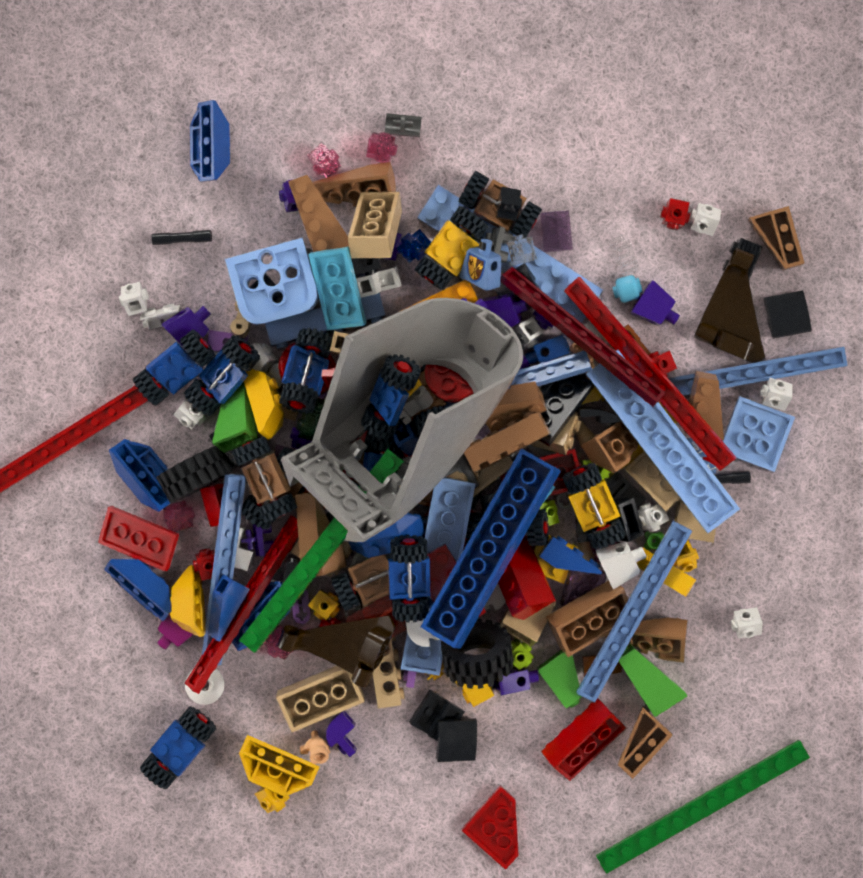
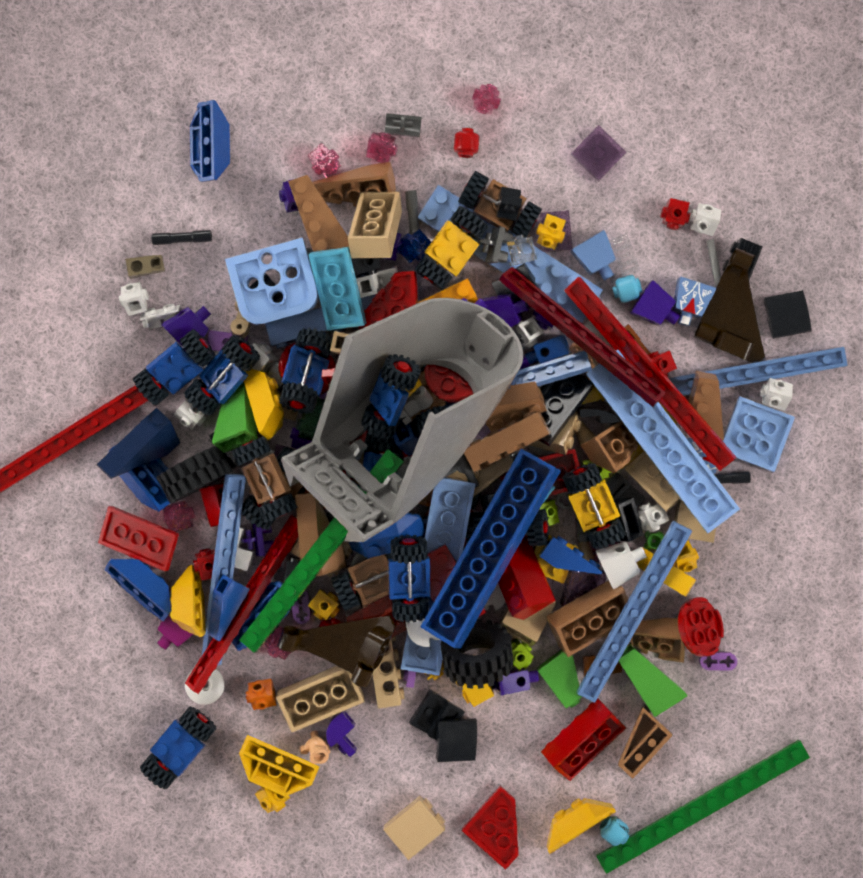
(144, 265): none -> dark tan leg
(146, 442): none -> dark blue wedge
(261, 694): none -> orange brick
(395, 297): none -> red plate
(412, 207): none -> dark grey piece
(414, 827): none -> tan brick
(466, 143): none -> red head
(482, 266): medium blue torso -> none
(486, 106): none -> clear pink brick
(551, 232): none -> yellow brick
(576, 820): none -> yellow wedge
(595, 255): none -> medium blue torso
(598, 153): none -> clear purple plate
(614, 830): none -> medium azure head
(691, 299): none -> medium blue torso
(700, 627): none -> red tile
(714, 261): none -> light grey bar
(721, 666): none -> medium lavender beam
(747, 623): white brick -> none
(779, 236): medium nougat wedge -> none

